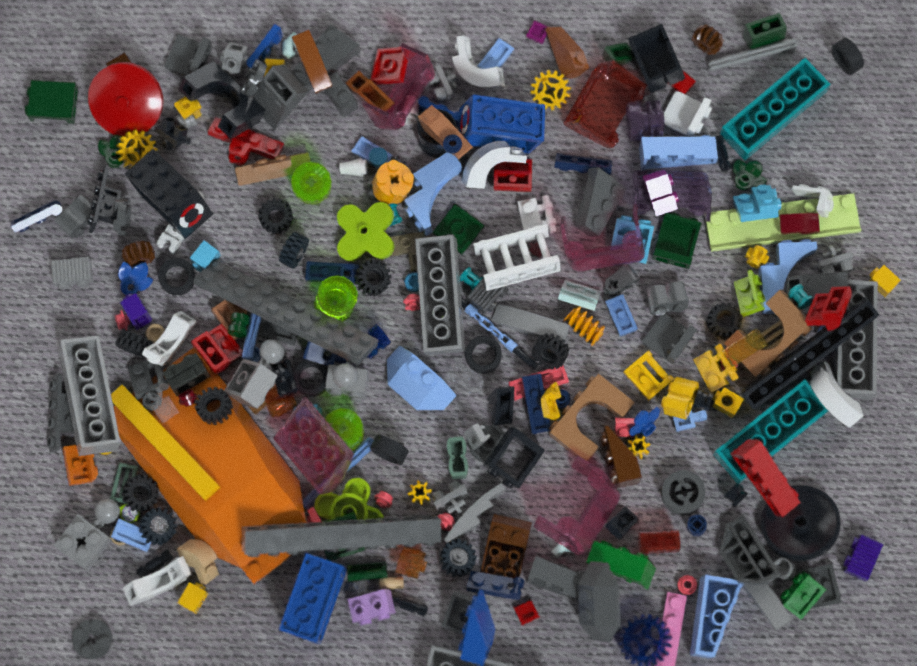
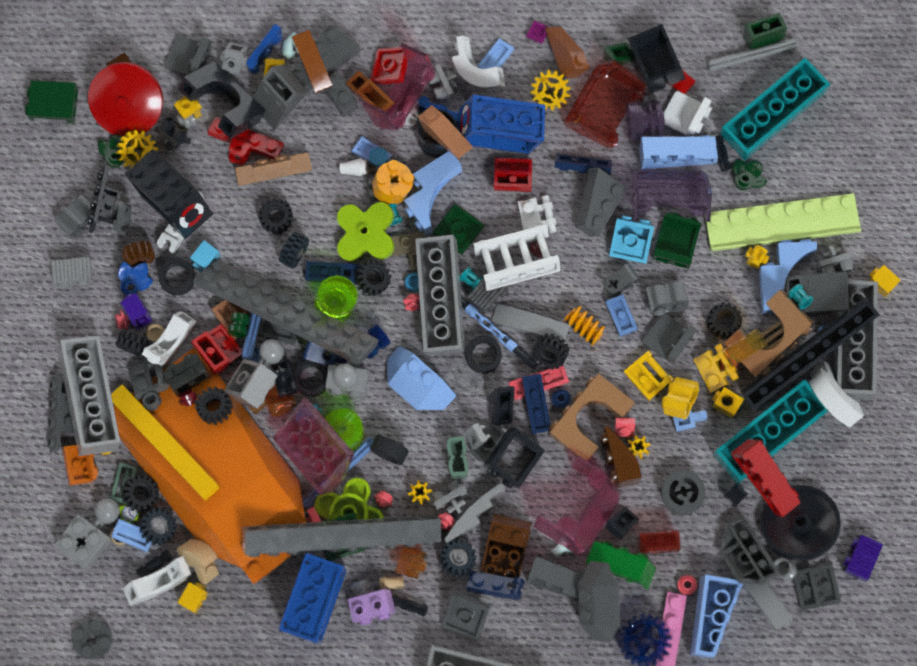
(36, 216): plate -> none
(164, 407): clear plate -> none
(254, 76): dark grey plate -> none
(319, 191): clear neon green wheel -> none
(366, 571): dark green tile -> none
(452, 149): dark blue plate -> none
(477, 631): blue slope -> none
(487, 157): white arch -> none
(526, 612): red tile -> none
(549, 404): yellow slope -> none
(579, 295): light aqua plate -> none
(629, 252): clear pink windscreen -> none
(645, 422): blue plate -> none
(660, 192): brick -> none
(696, 528): dark blue wheel -> none
(704, 399): black wheel -> none
(707, 39): reddish brown gear -> none
(749, 294): lime bracket -> none
(758, 205): medium azure plate -> none
(799, 223): dark red slope -> none
(801, 595): green bracket -> none
(825, 197): white bracket -> none
(829, 308): red brick -> none
(847, 56): black tyre -> none

